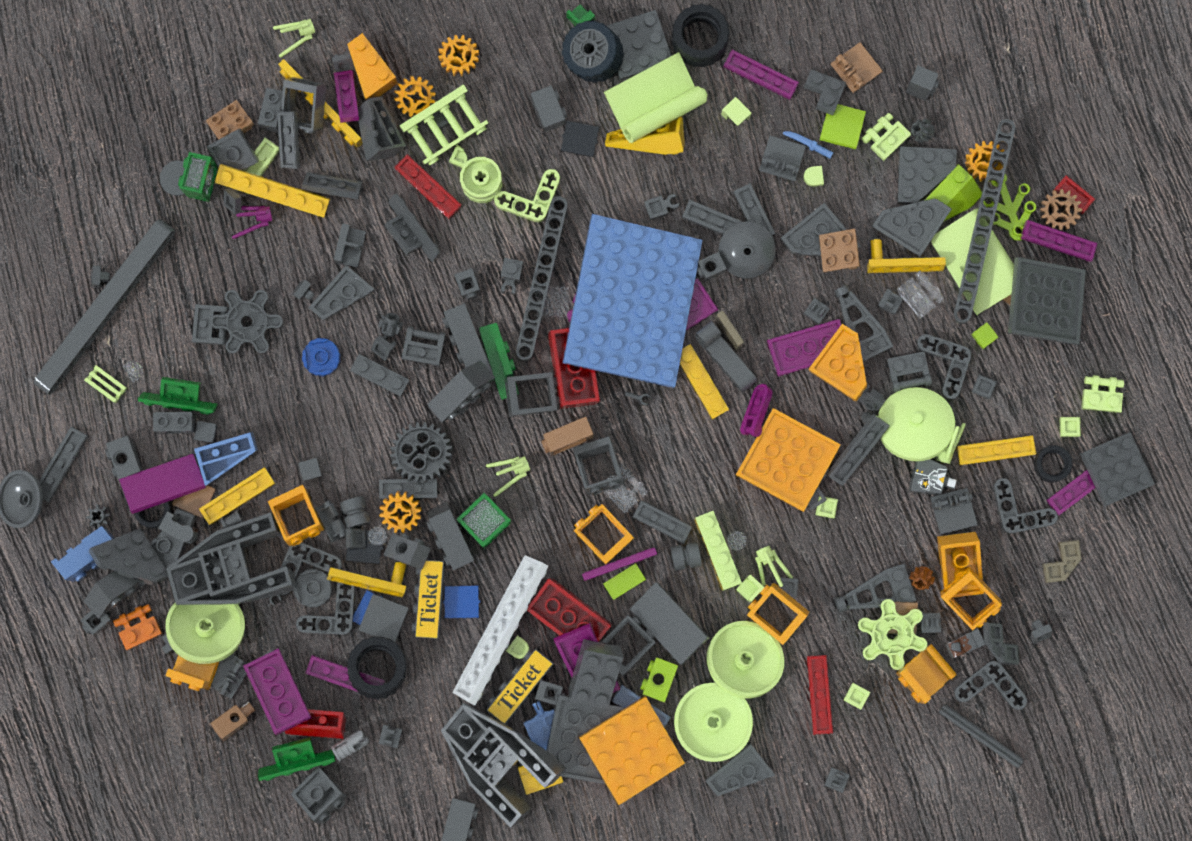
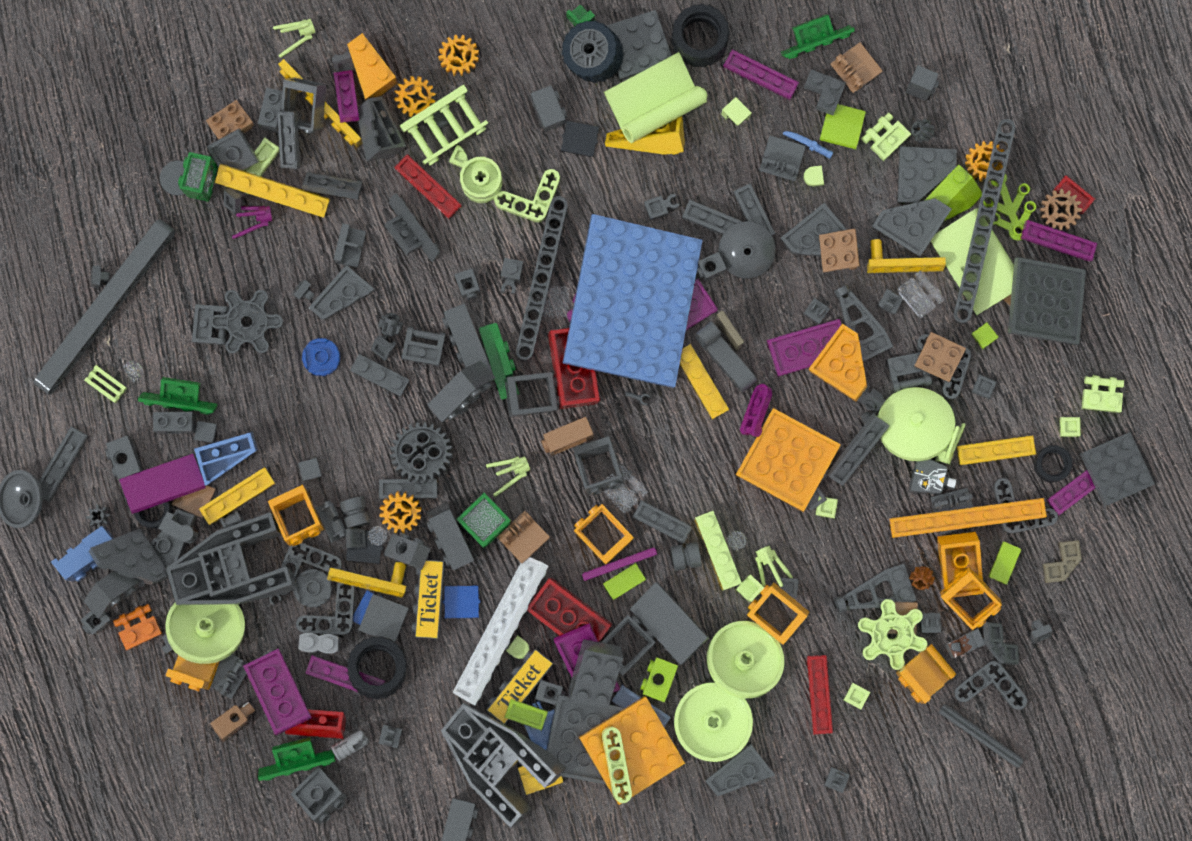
(324, 643): none -> light grey brick
(523, 537): none -> medium nougat hinge
(526, 714): none -> lime tile
(613, 765): none -> yellowish green beam
(815, 33): none -> green bracket
(940, 356): none -> medium nougat hinge
(968, 518): none -> light orange tile
(1004, 563): none -> lime tile

